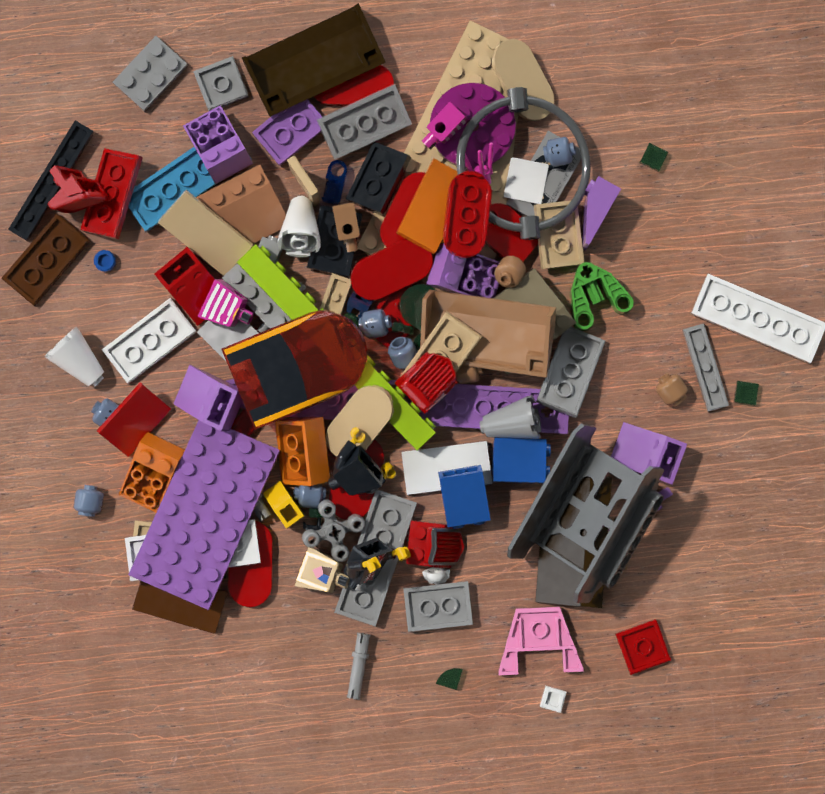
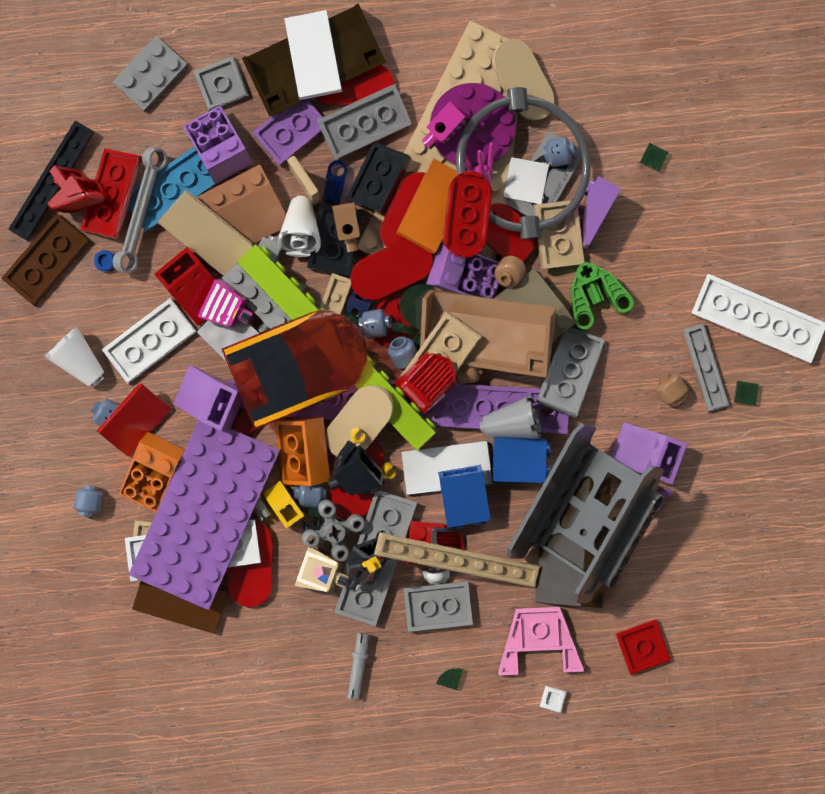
(140, 210): none -> light grey piece
(313, 55): none -> white tile
(456, 560): none -> tan tile

